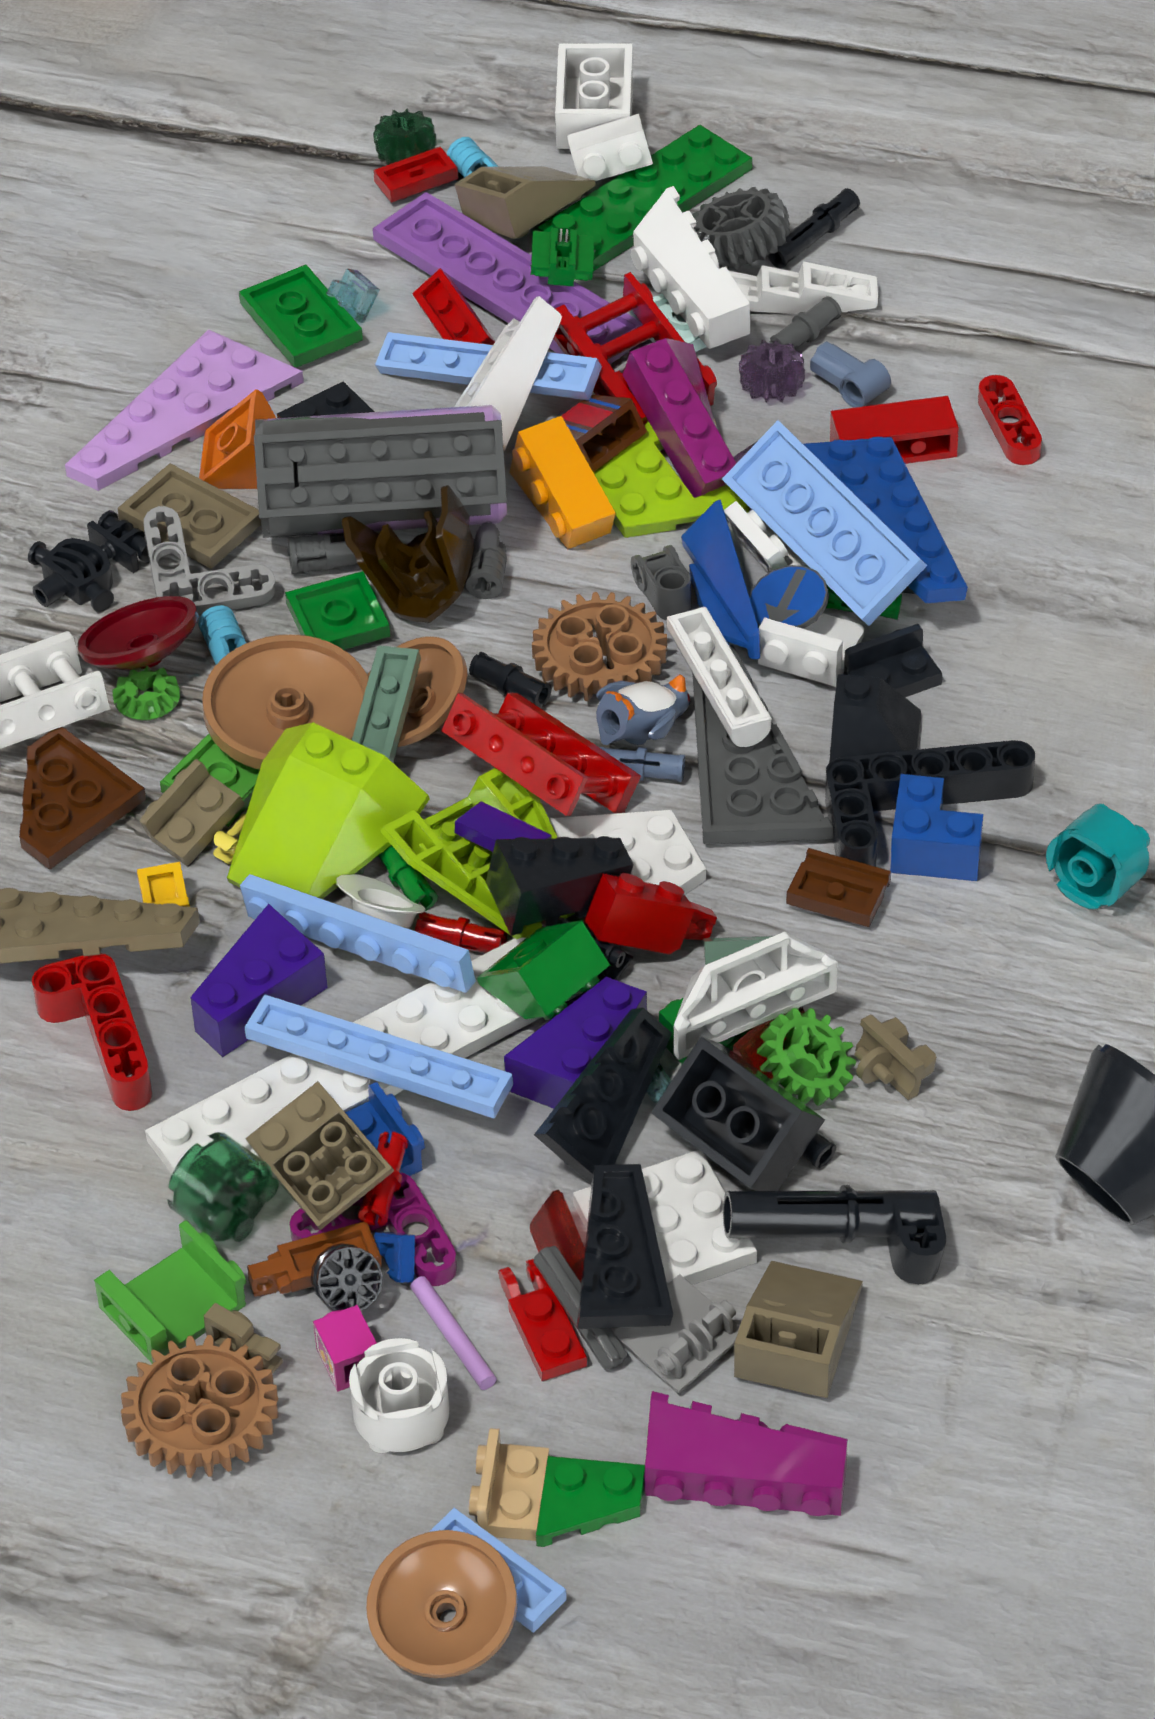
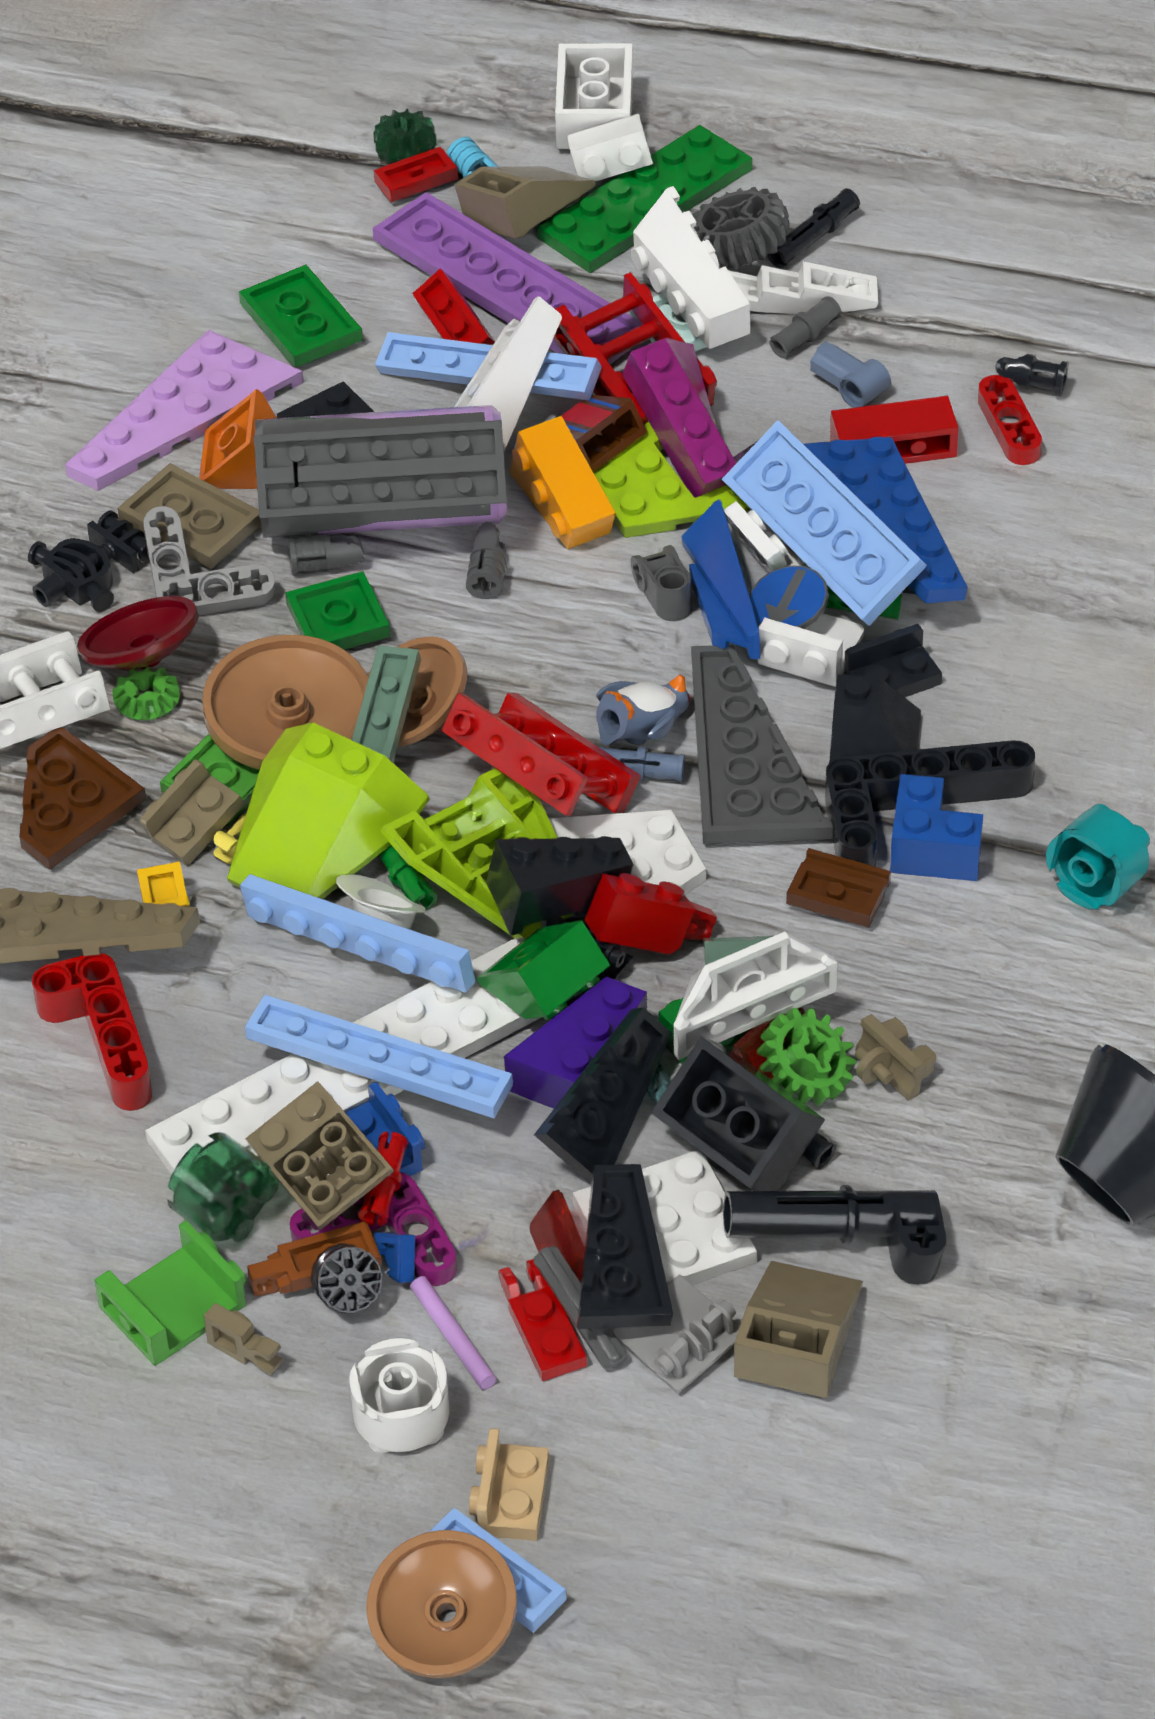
(199, 1406): medium nougat gear -> none
(220, 631): medium azure hinge -> none
(265, 960): dark purple wedge -> none
(341, 1343): dark pink brick -> none
(354, 294): clear light blue tile -> none
(425, 574): dark brown piece -> none
(460, 932): red pin -> none
(486, 824): dark purple tile -> none
(509, 679): black pin -> none
(562, 256): green piece -> none
(574, 658): medium nougat gear -> none
(587, 1496): green wing -> none
(720, 676): white brick -> none
(741, 1461): magenta wedge -> none
(772, 370): clear purple gear -> none
(1025, 371): none -> black piece

